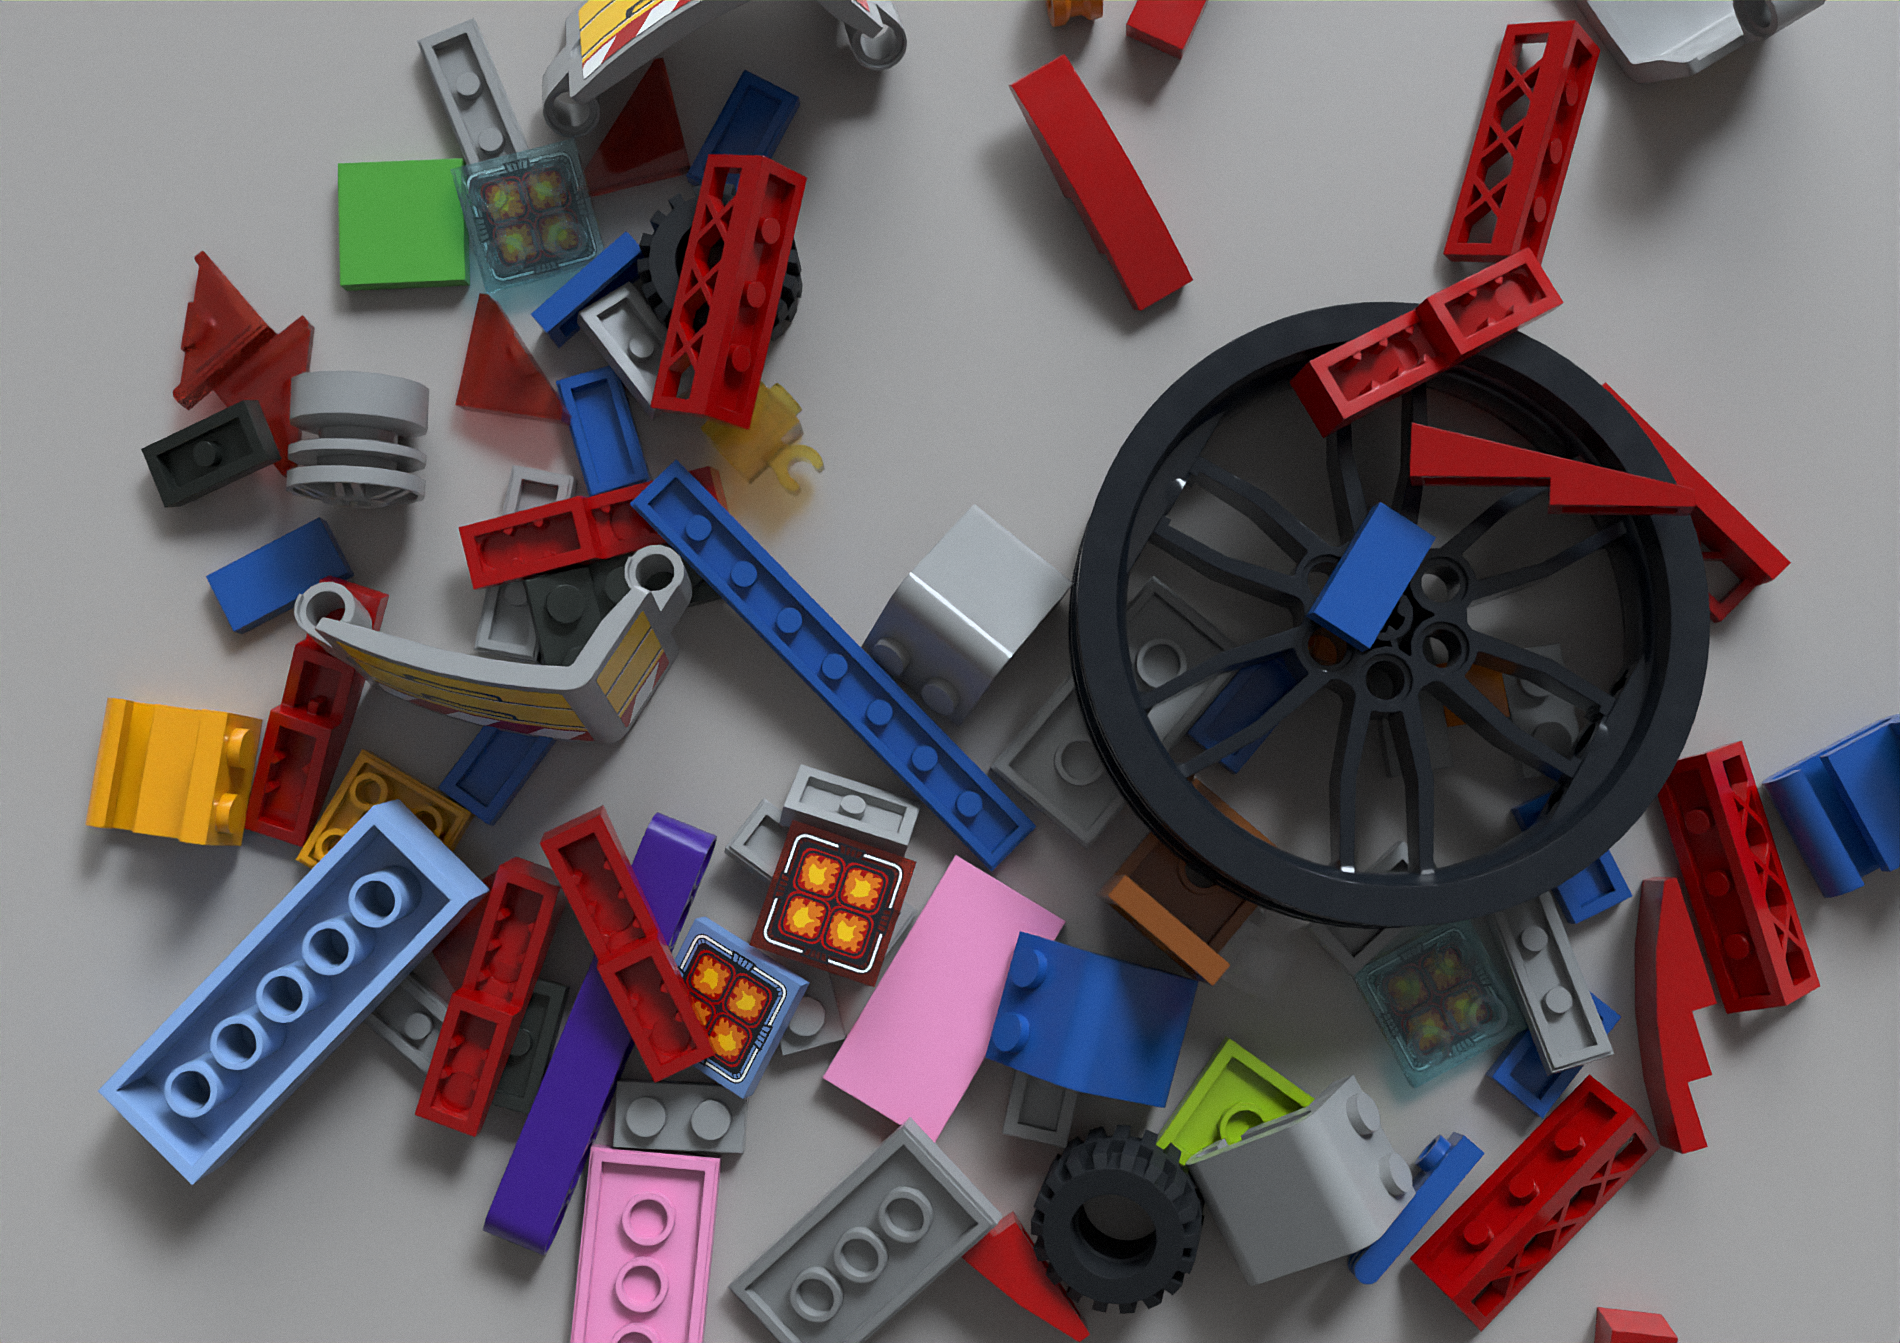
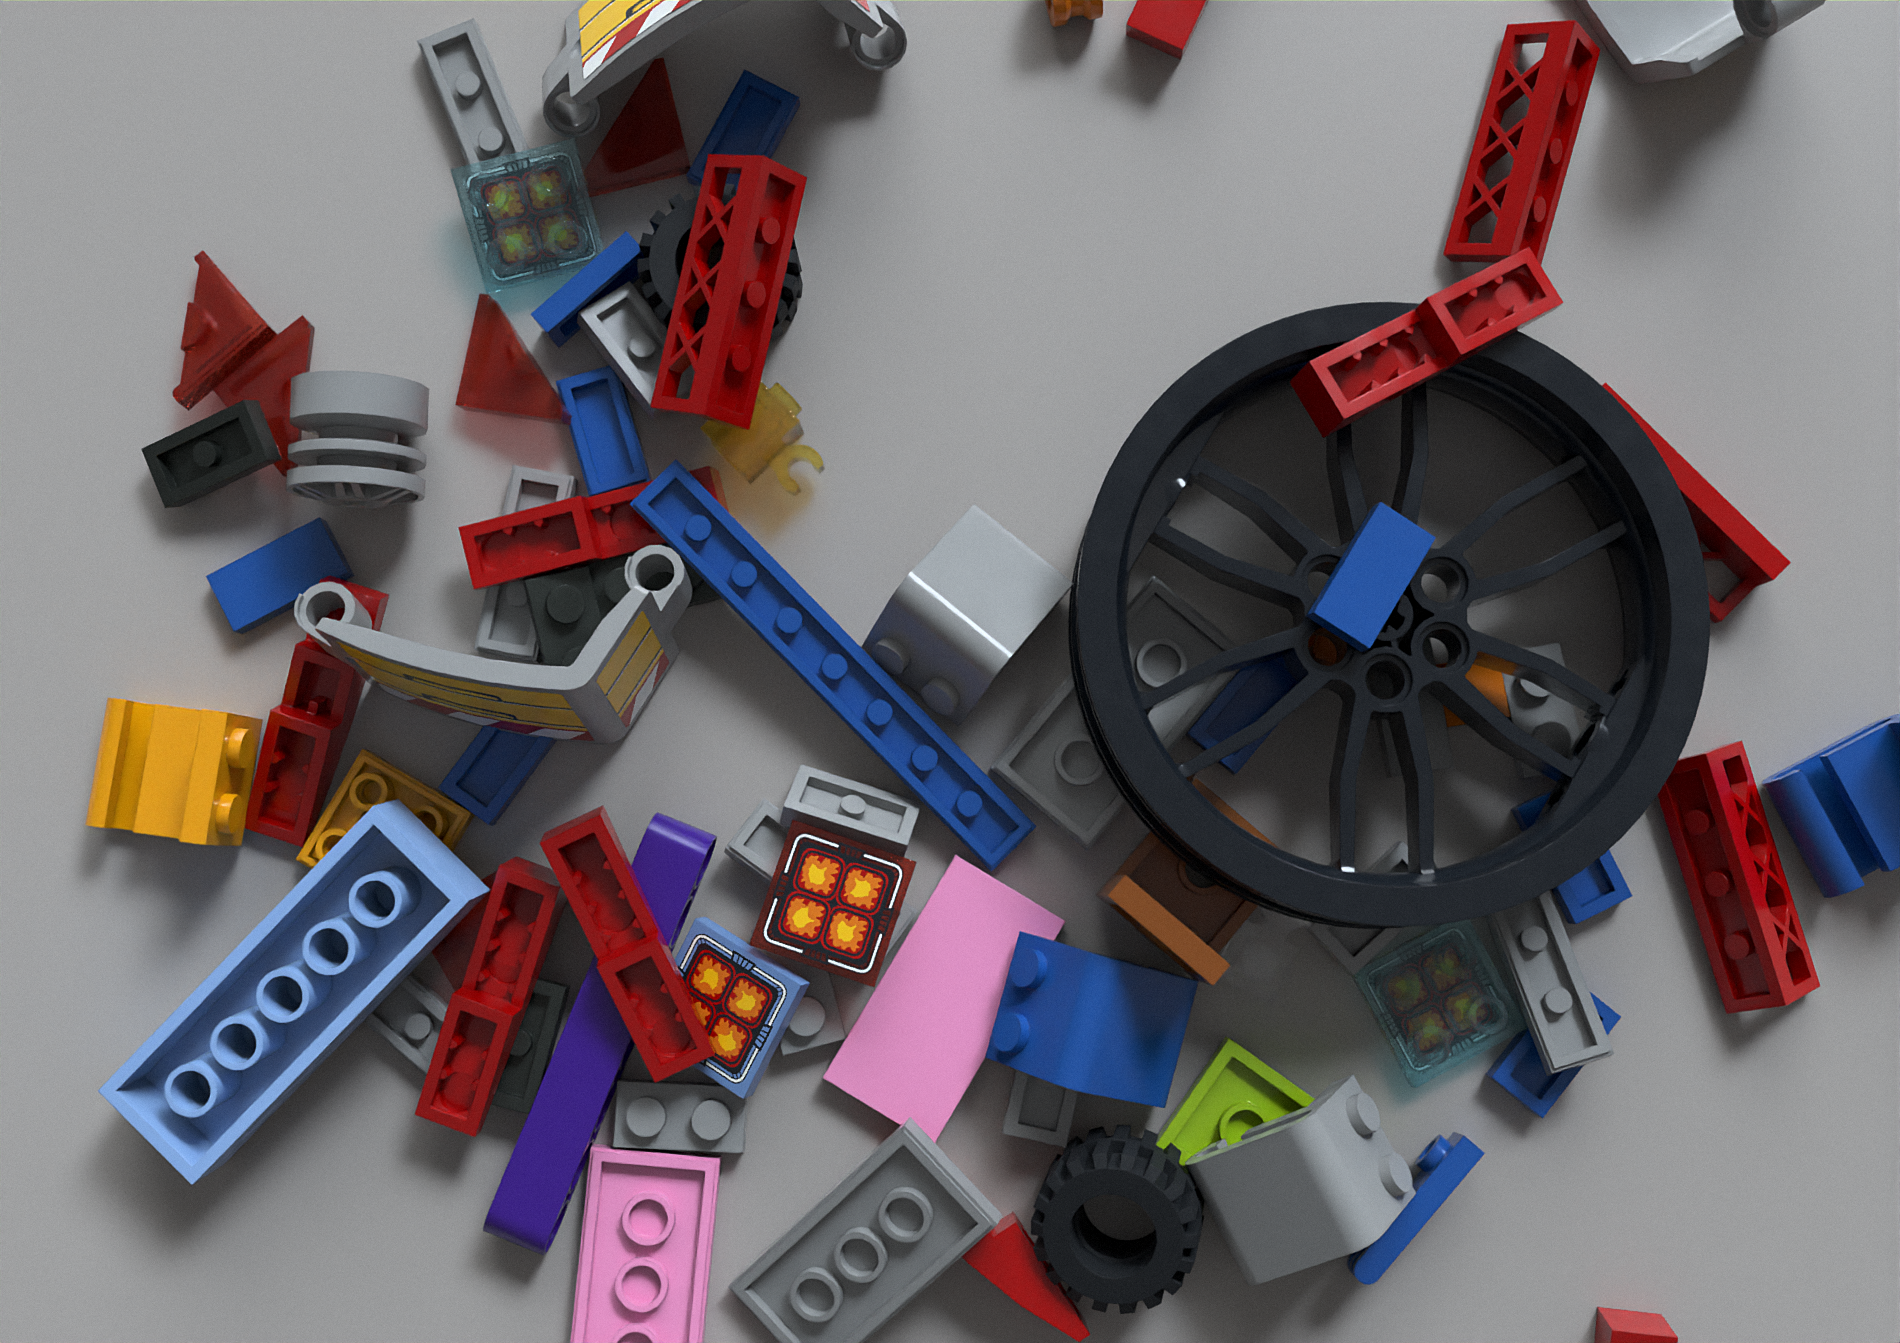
(401, 225): bright green tile -> none
(1100, 182): red slope -> none
(1532, 1197): red fence -> none
(1573, 486): red slope -> none
(1667, 989): red slope -> none

